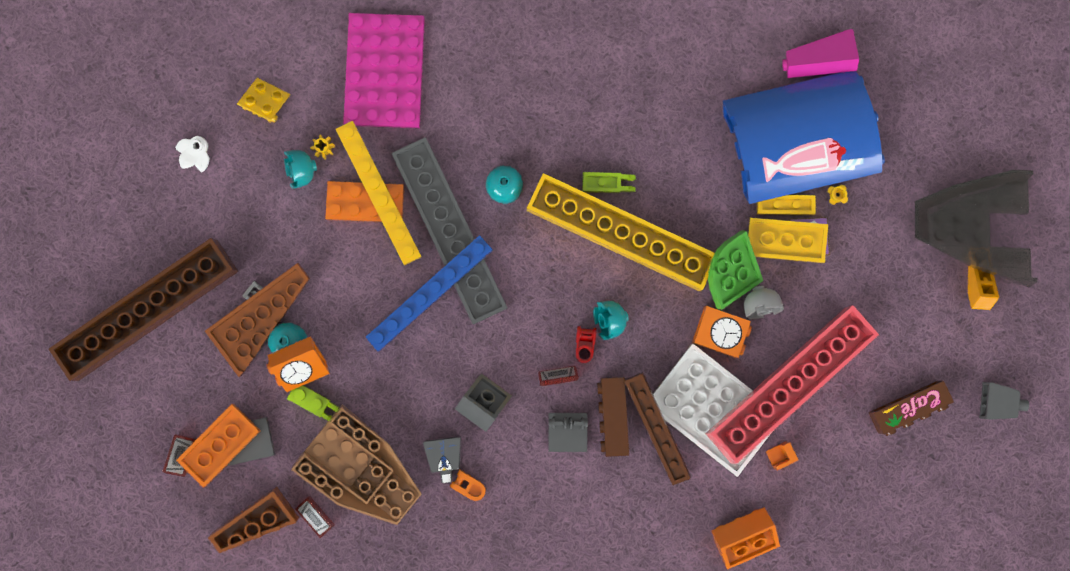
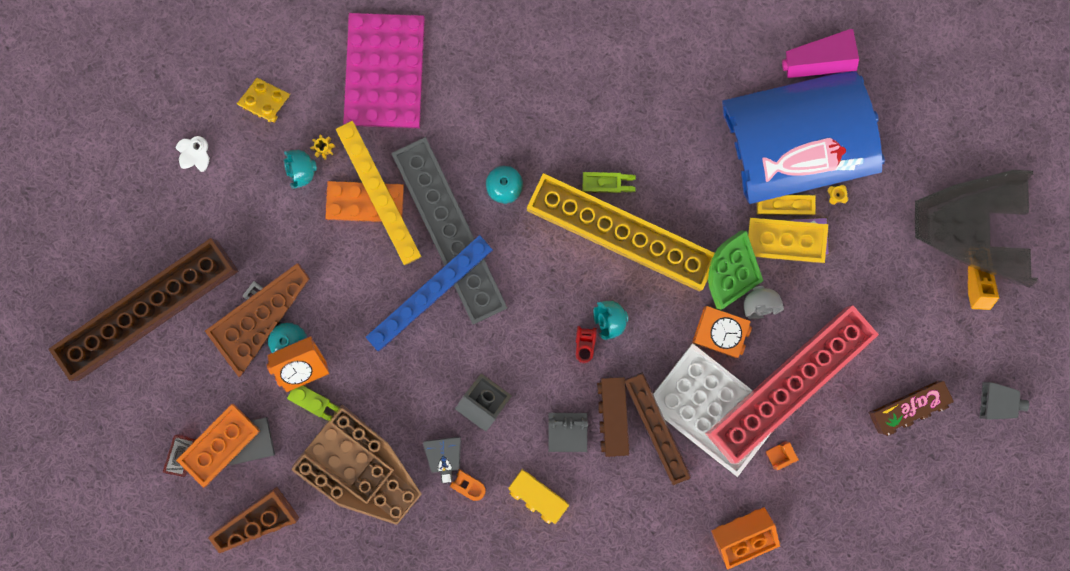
(314, 516): slope -> none
(538, 497): none -> yellow brick
(558, 376): slope -> none

